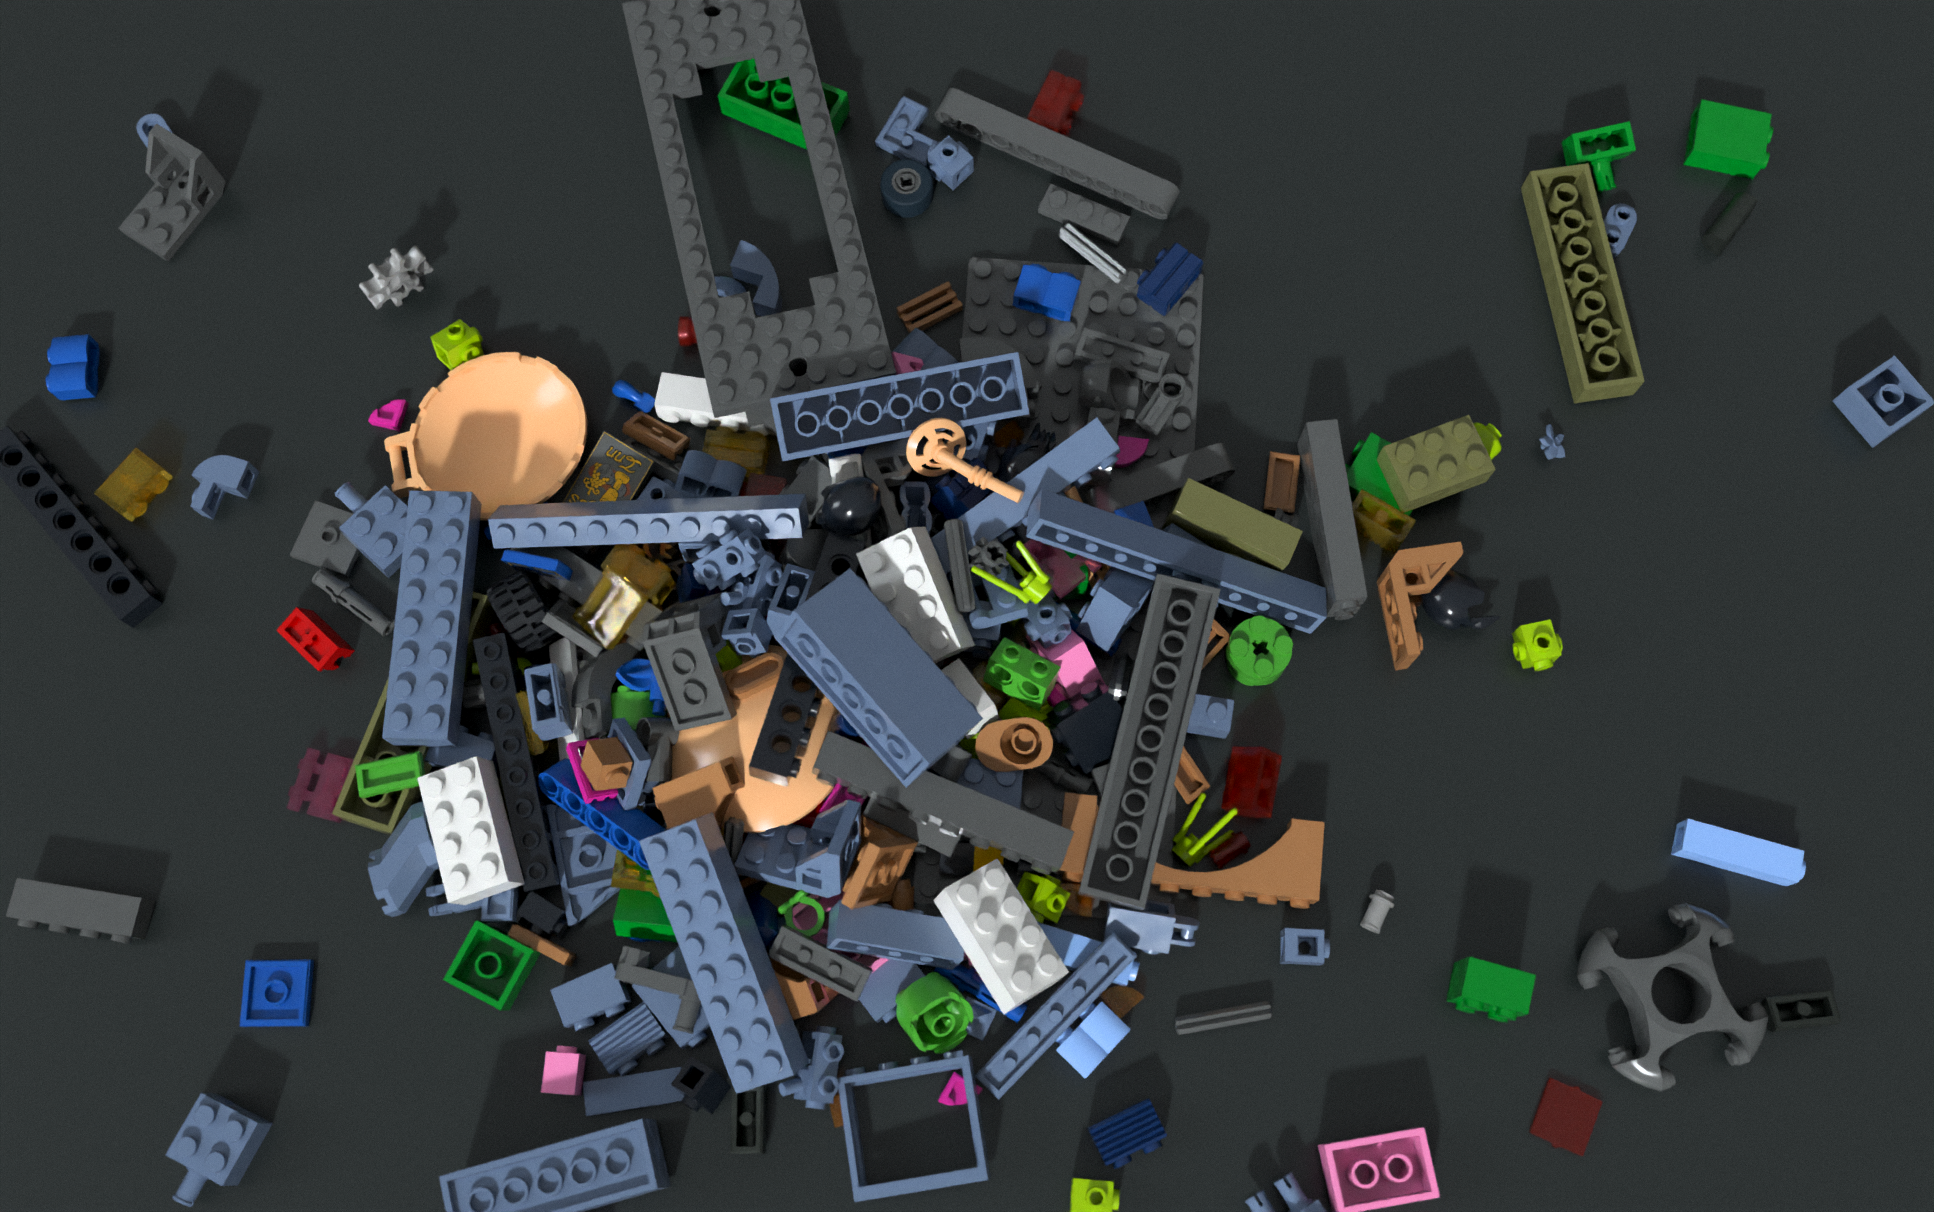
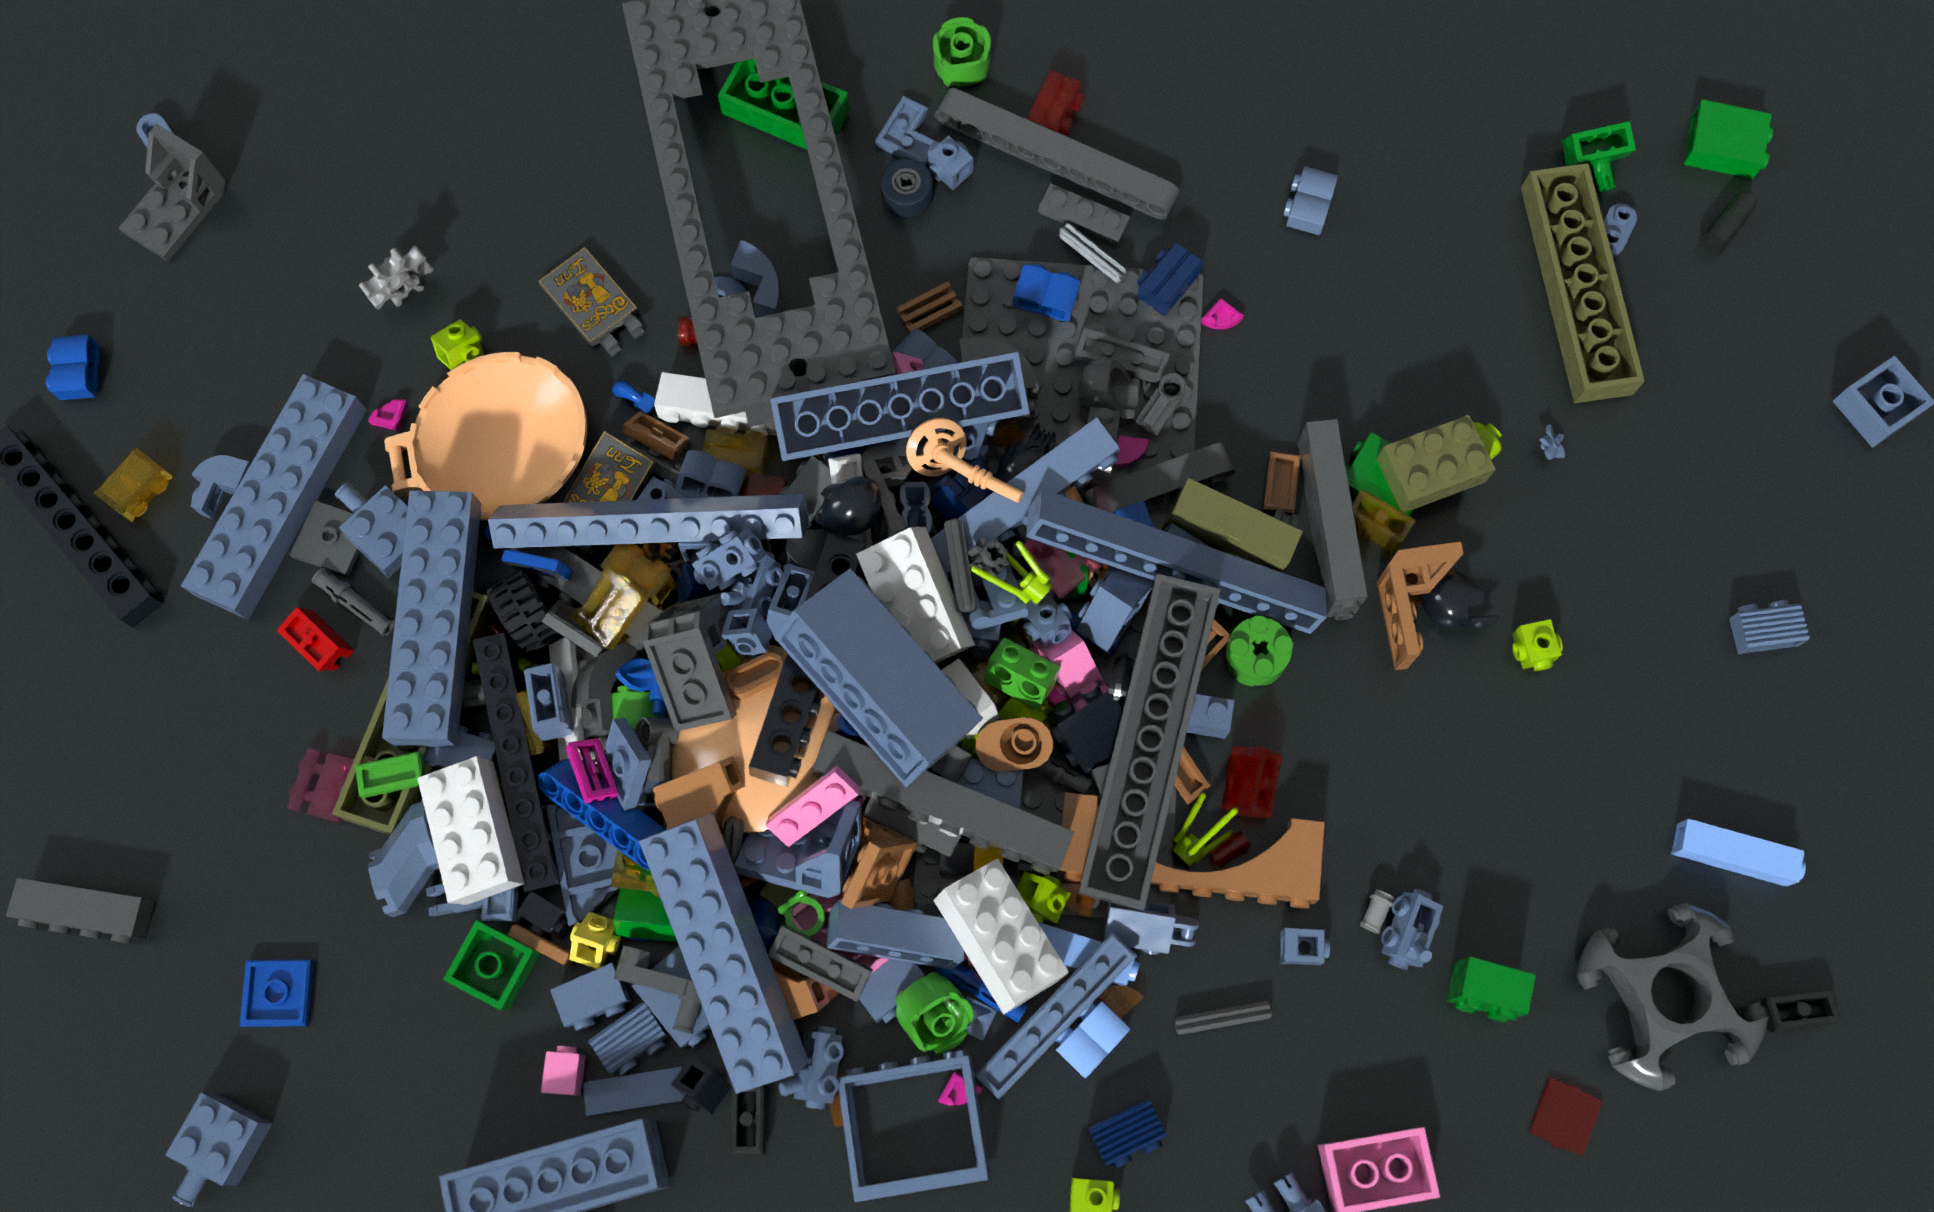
(274, 497): none -> sand blue brick
(591, 300): none -> dark grey tile
(593, 940): none -> light yellow brick
(606, 763): medium nougat brick -> none
(812, 806): none -> bright pink plate
(962, 52): none -> bright green brick
(1222, 316): none -> dark pink tile
(1311, 200): none -> sand blue brick
(1412, 929): none -> sand blue brick
(1769, 627): none -> sand blue brick

